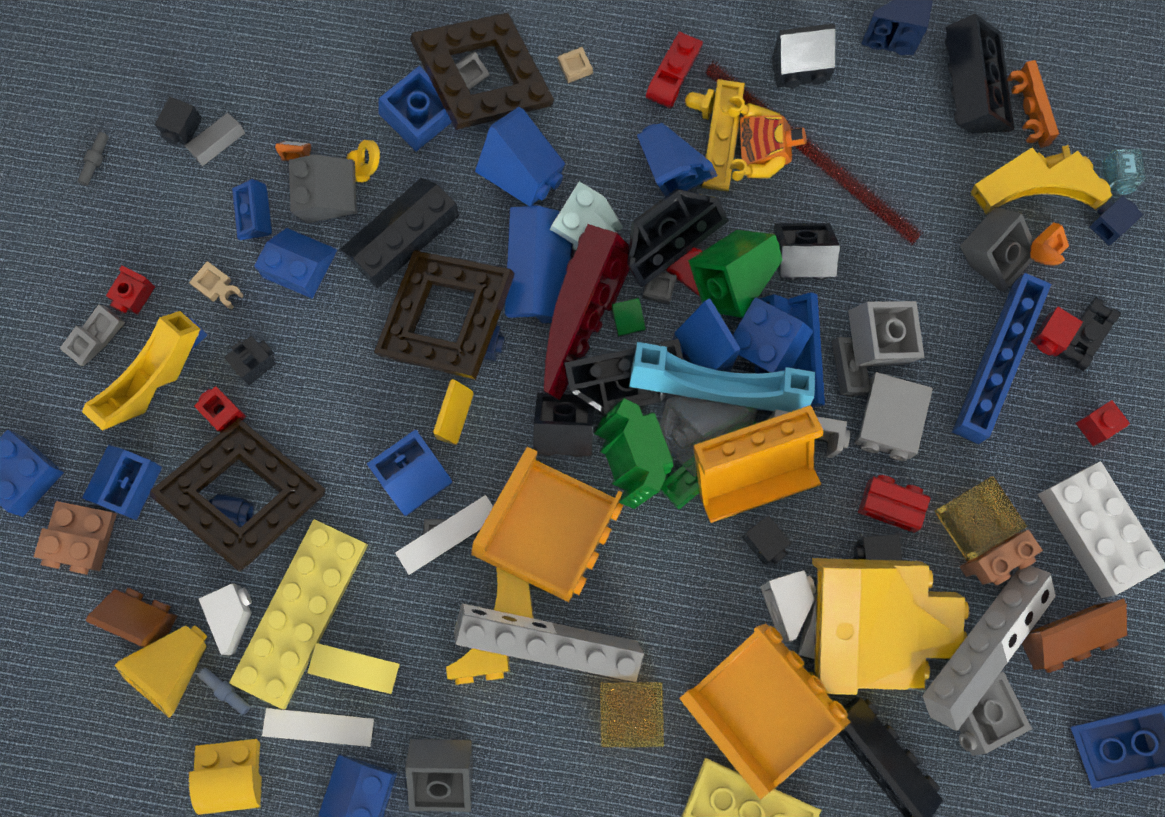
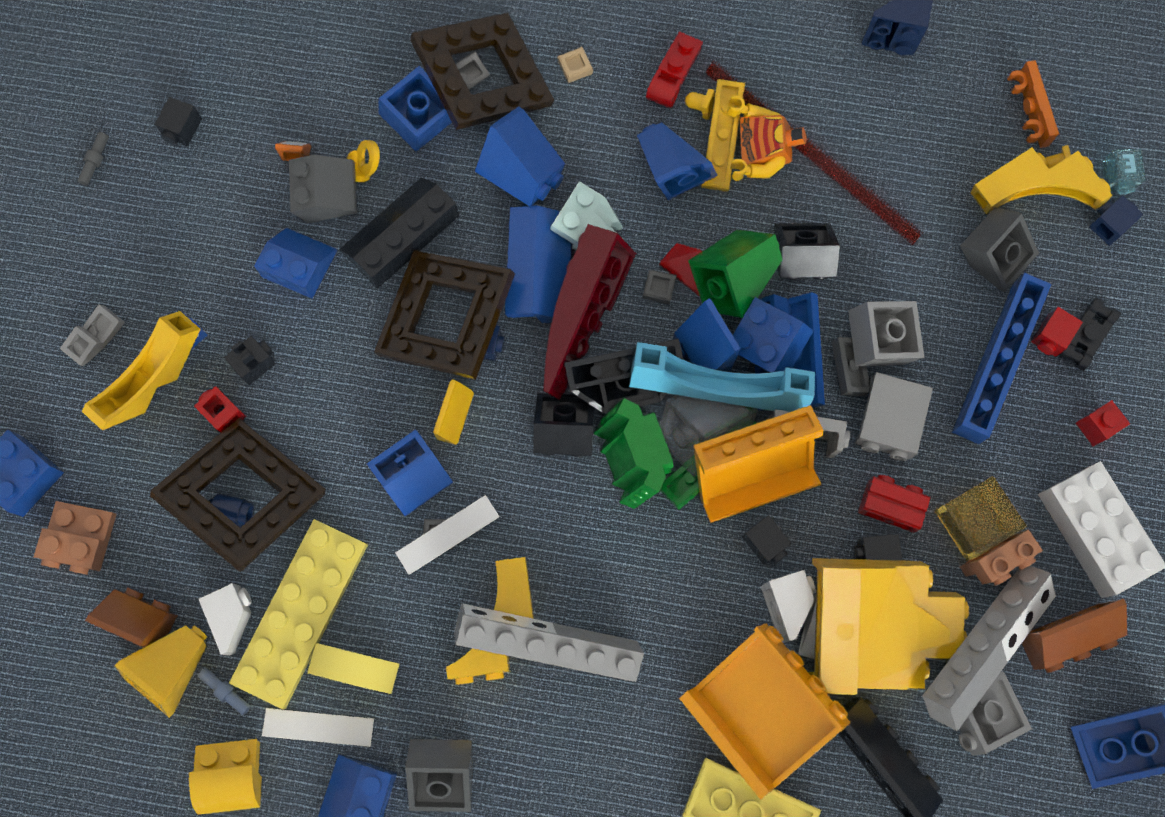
(122, 481): blue slope -> none
(129, 291): red brick -> none
(214, 284): tan plate -> none
(215, 139): light grey slope -> none
(251, 210): blue slope -> none
(546, 527): light orange panel -> none
(628, 317): green slope -> none
(631, 714): clear yellow brick -> none
(671, 231): black wedge -> none
(804, 56): slope -> none
(978, 76): black slope -> none
(1049, 246): orange plate -> none

